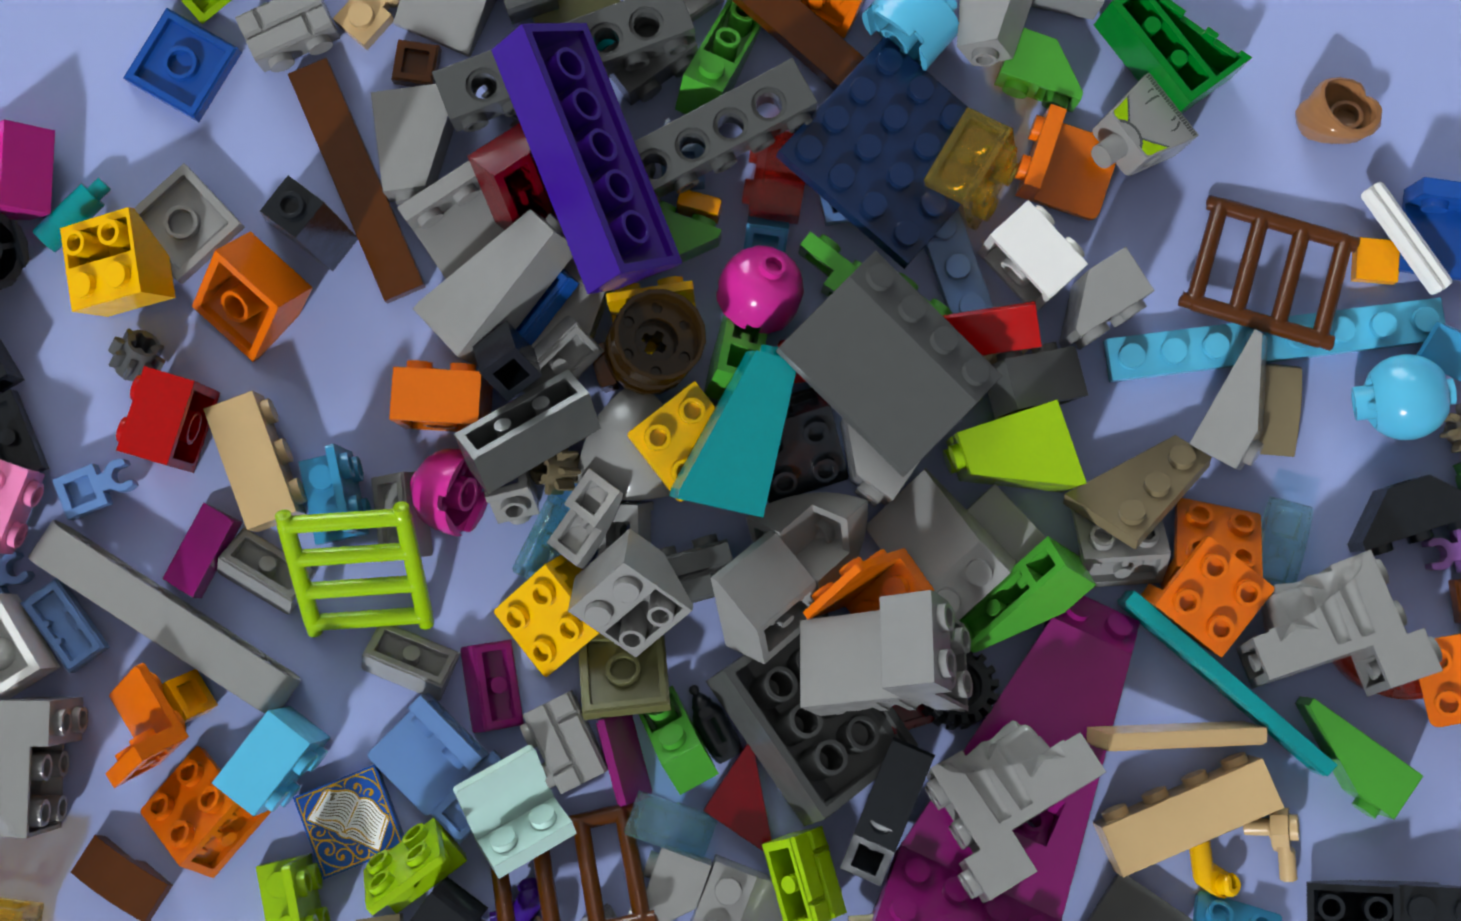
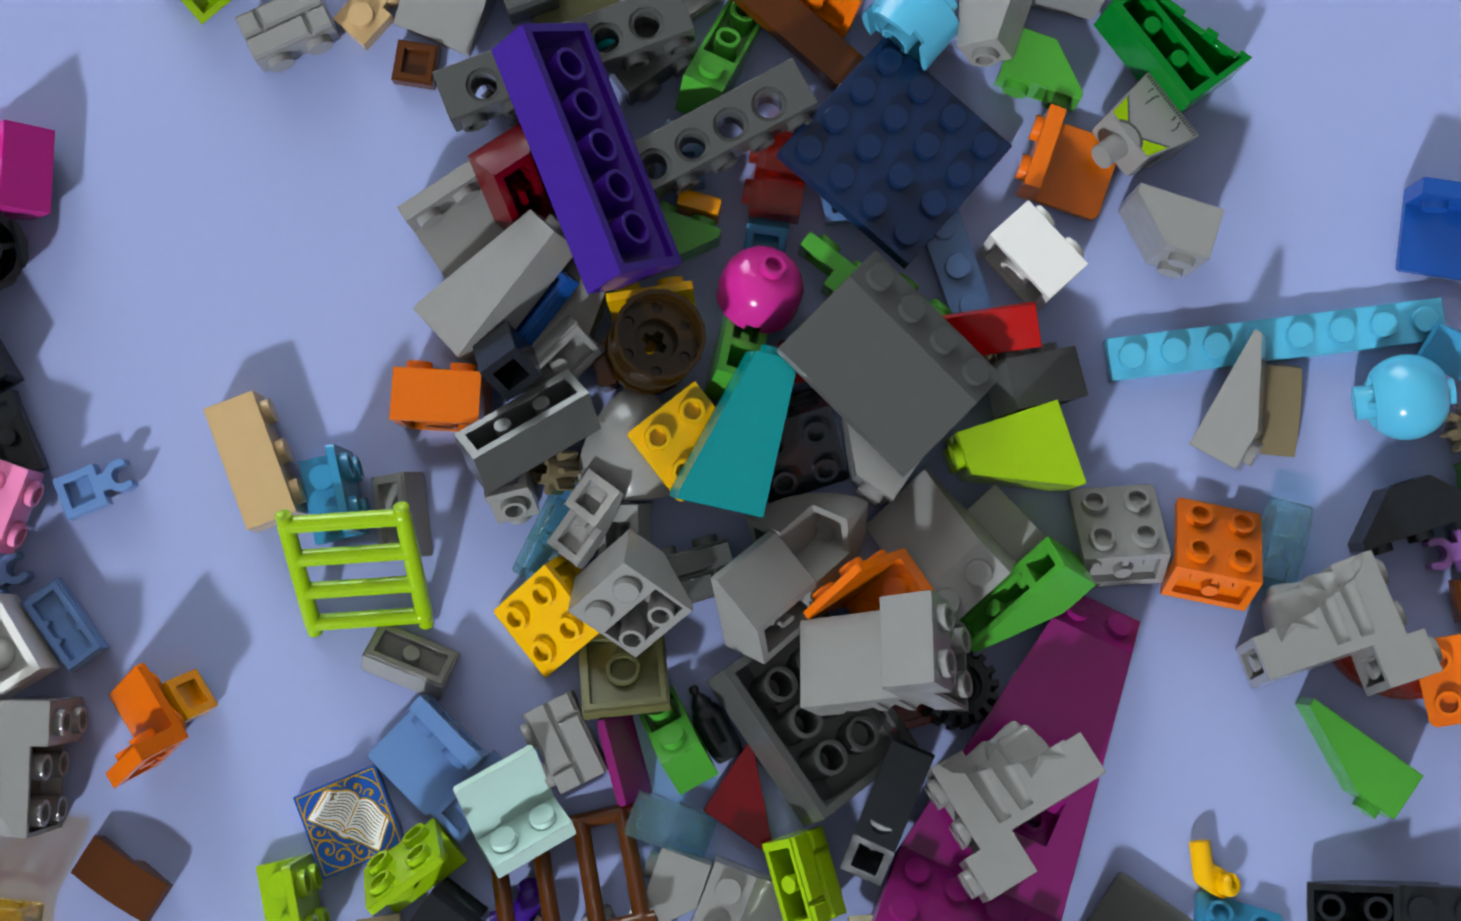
(77, 207): teal cylinder -> none
(115, 264): yellow slope -> none
(134, 352): dark grey gear -> none
(164, 618): light grey beam -> none
(166, 419): red brick -> none
(182, 65): blue tile -> none
(187, 221): light grey plate -> none
(197, 819): orange bracket -> none
(199, 551): magenta slope -> none
(250, 295): orange slope -> none
(260, 570): light grey slope -> none
(272, 760): medium azure brick -> none
(308, 223): black slope -> none
(356, 180): reddish brown tile -> none
(410, 139): light grey slope -> none
(447, 493): dark pink cylinder -> none
(491, 686): magenta slope -> none
(975, 165): clear yellow bracket -> none
(1104, 294): light grey slope -> none
(1140, 491): dark tan wing -> none
(1170, 229): none -> light grey slope
(1176, 735): tan tile -> none
(1187, 814): tan brick -> none
(1211, 596): orange bracket -> none
(1226, 683): teal tile -> none
(1236, 310): reddish brown bar -> none
(1282, 829): tan piece -> none
(1338, 113): medium nougat hair -> none
(1375, 262): light orange tile -> none
(1406, 238): white axle -> none

